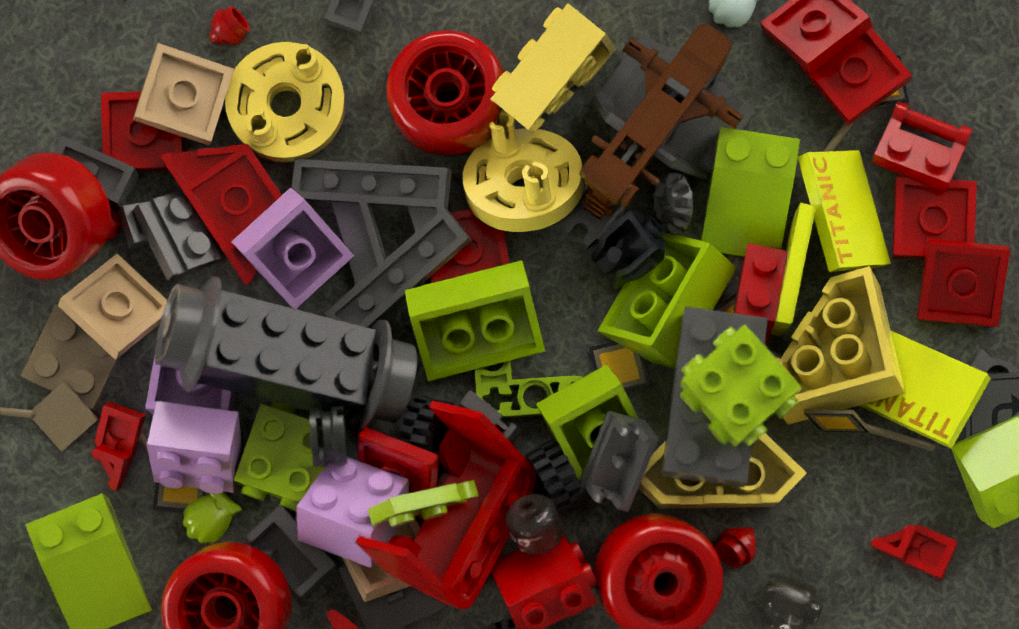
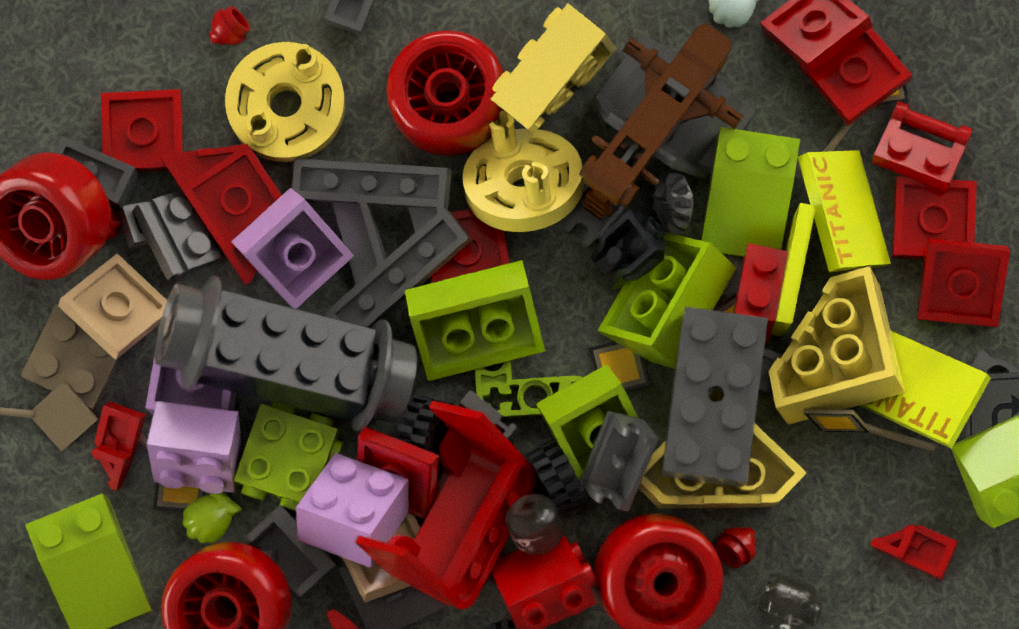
(183, 94): tan plate -> none
(333, 436): pearl dark grey wheel -> none
(429, 503): lime plate -> none
(738, 387): lime brick -> none

